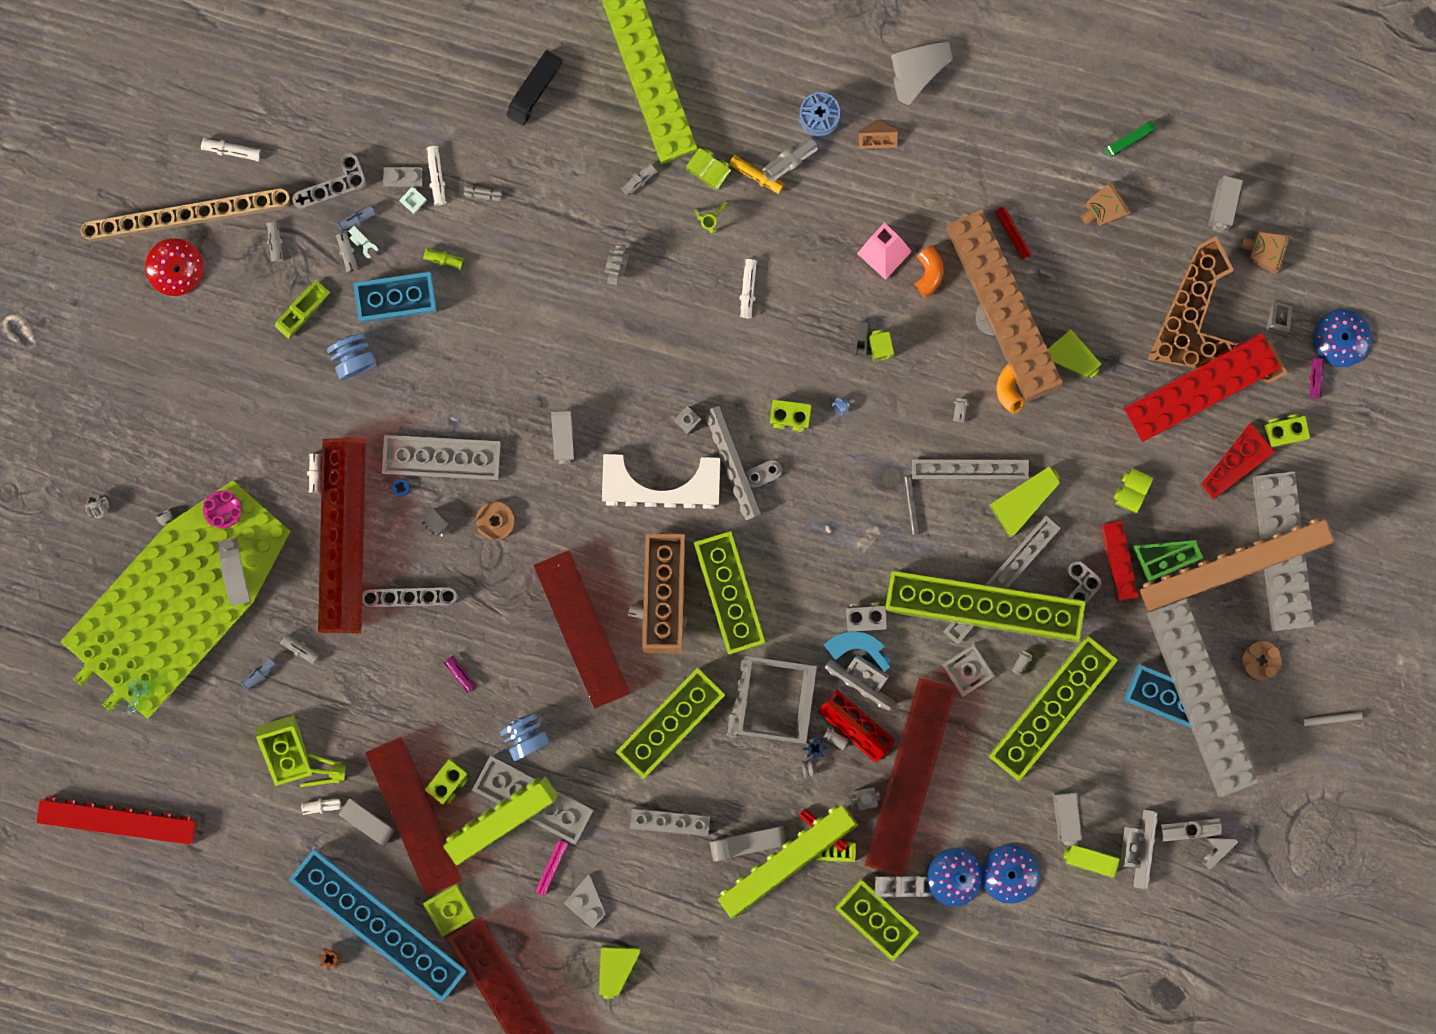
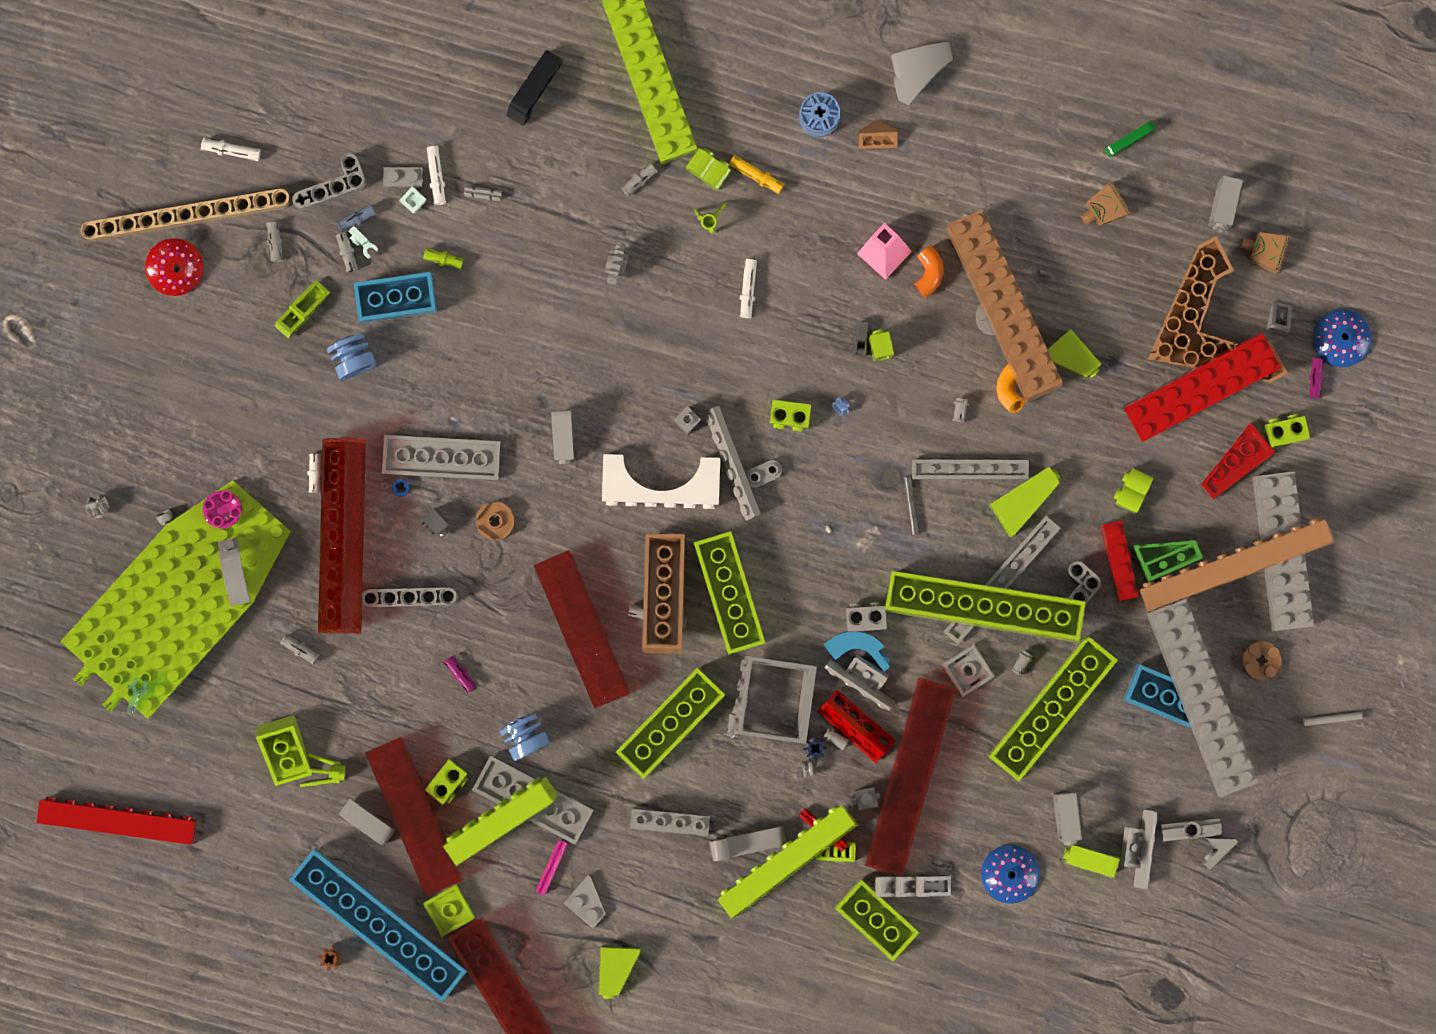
(258, 674): sand blue pin -> none
(320, 806): white axle -> none
(790, 159): light grey piece -> none
(945, 874): blue dish -> none
(1013, 232): red axle -> none

